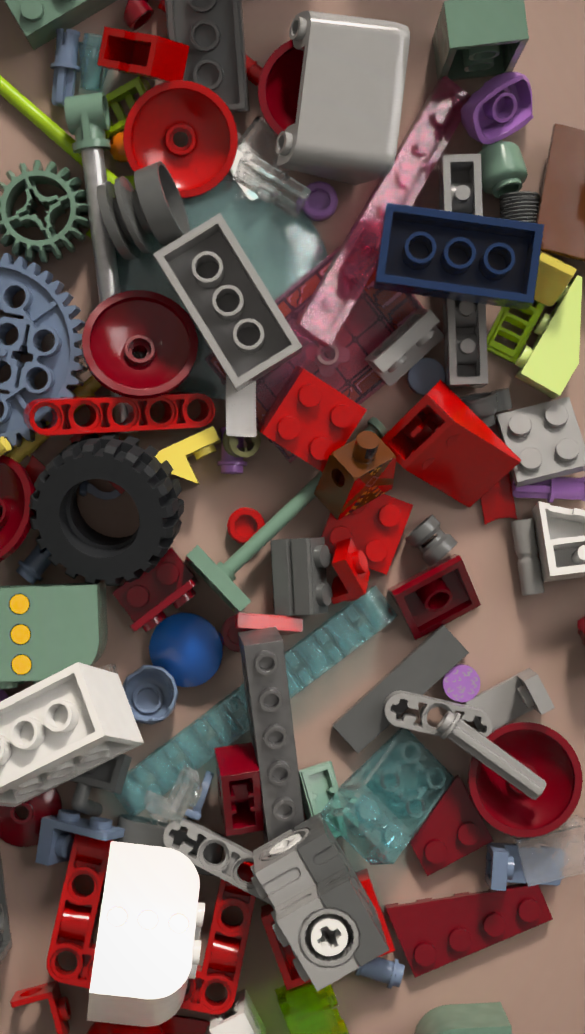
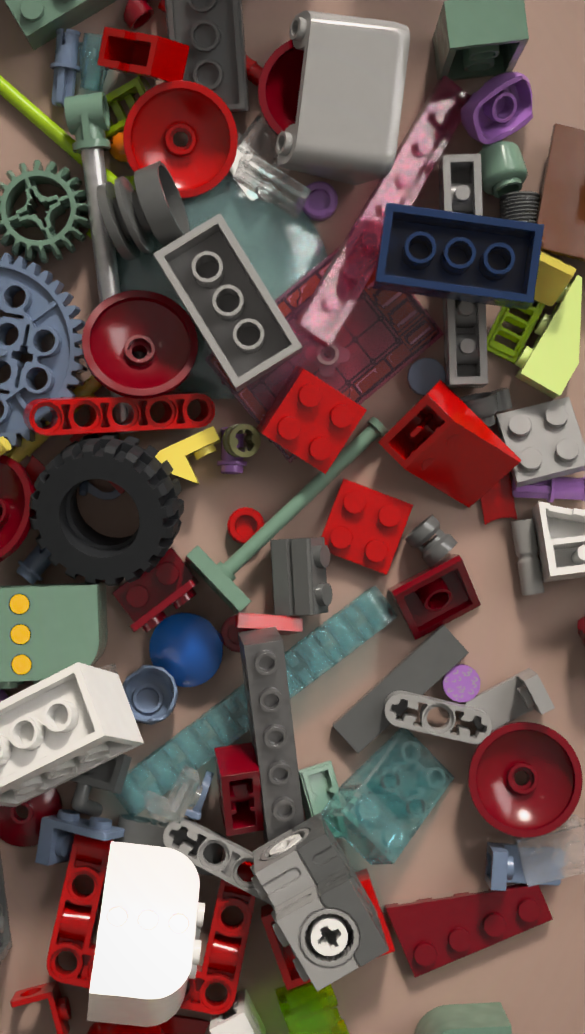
(241, 410): white sticker -> none
(352, 572): red bracket -> none
(356, 474): reddish brown torso -> none
(383, 970): sand blue pin -> none
(405, 346): light grey bracket -> none
(450, 830): dark red wing -> none
(491, 755): light grey axle -> none

